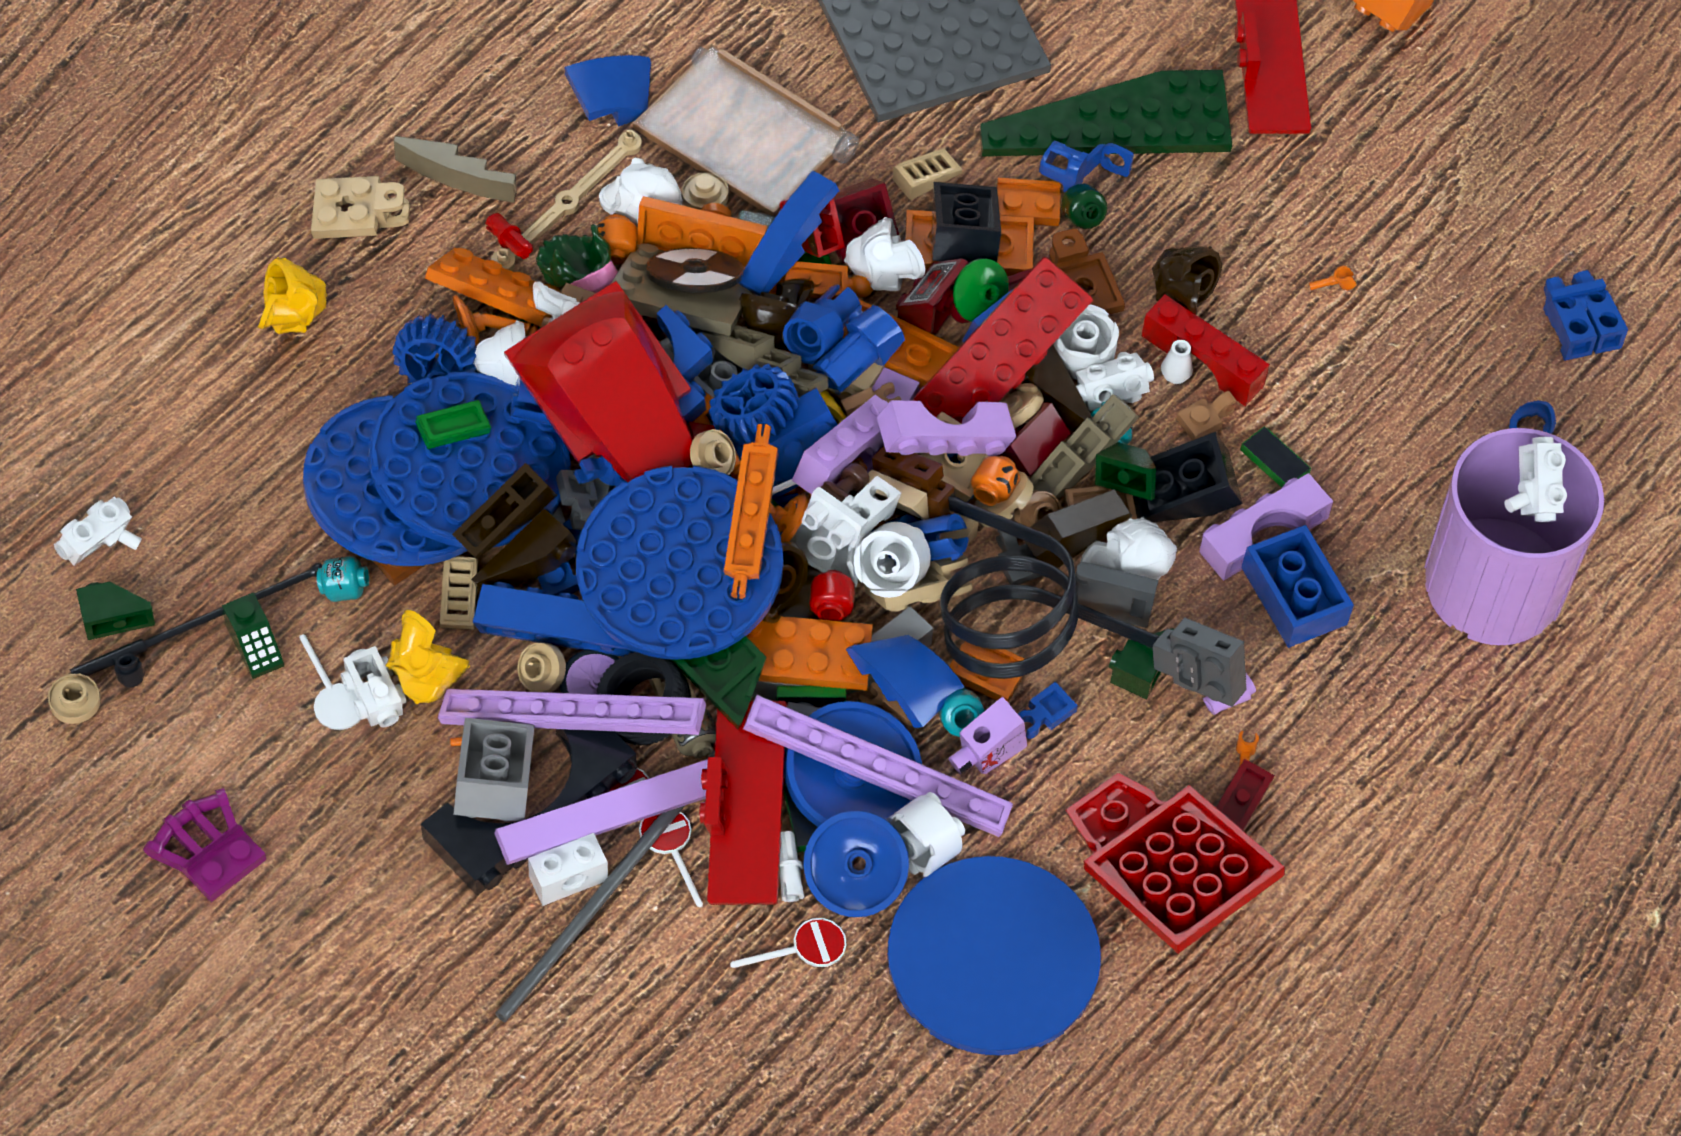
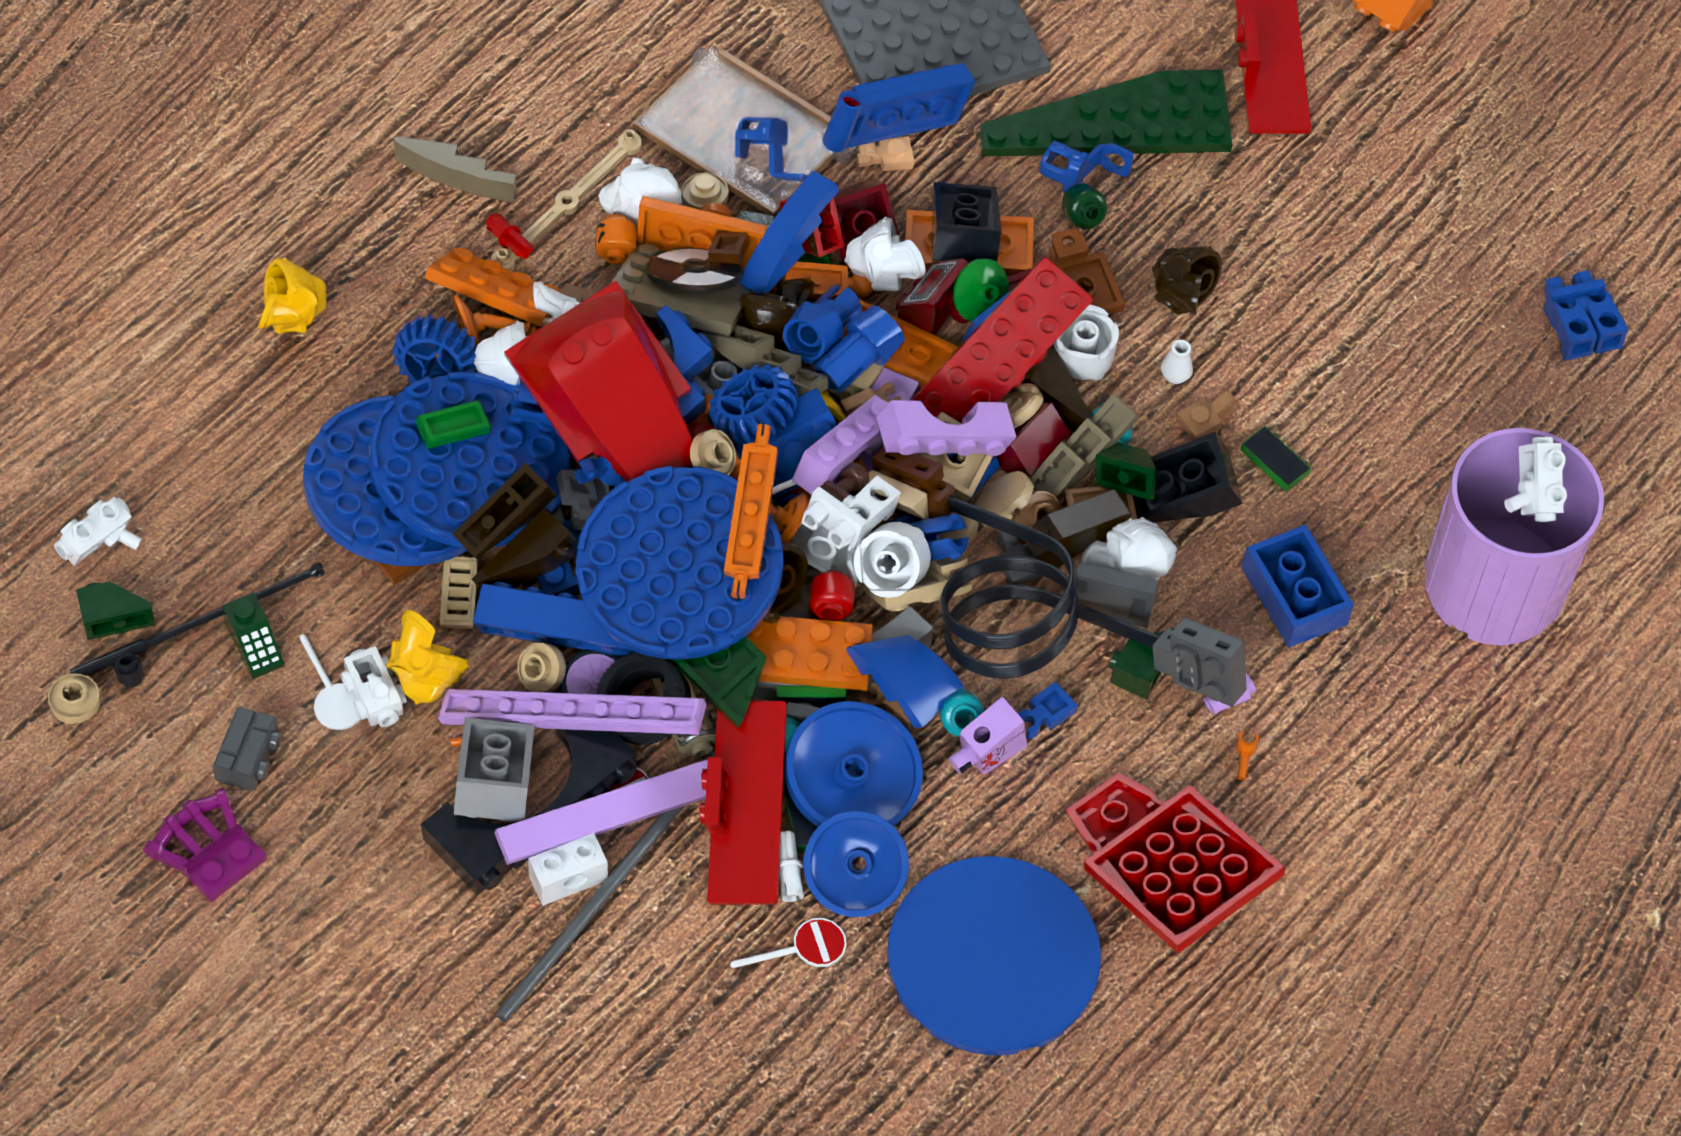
(246, 749): none -> dark grey brick
(342, 578): teal head -> none
(370, 207): tan plate -> none
(577, 261): dark green hair -> none
(612, 86): blue slope -> none
(671, 841): piece -> none
(728, 247): none -> reddish brown plate
(770, 132): none -> blue piece
(875, 764): lavender tile -> none
(890, 153): none -> light nougat plate
(898, 106): none -> blue hinge
(916, 187): tan slope -> none
(928, 833): white brick -> none
(991, 687): orange plate -> none
(995, 480): orange head -> none
(1030, 199): orange plate -> none
(1123, 376): white brick -> none
(1230, 362): red arch -> none
(1245, 793): dark red plate -> none
(1294, 505): lavender arch -> none
(1341, 276): orange hand -> none
(1539, 408): blue piece -> none

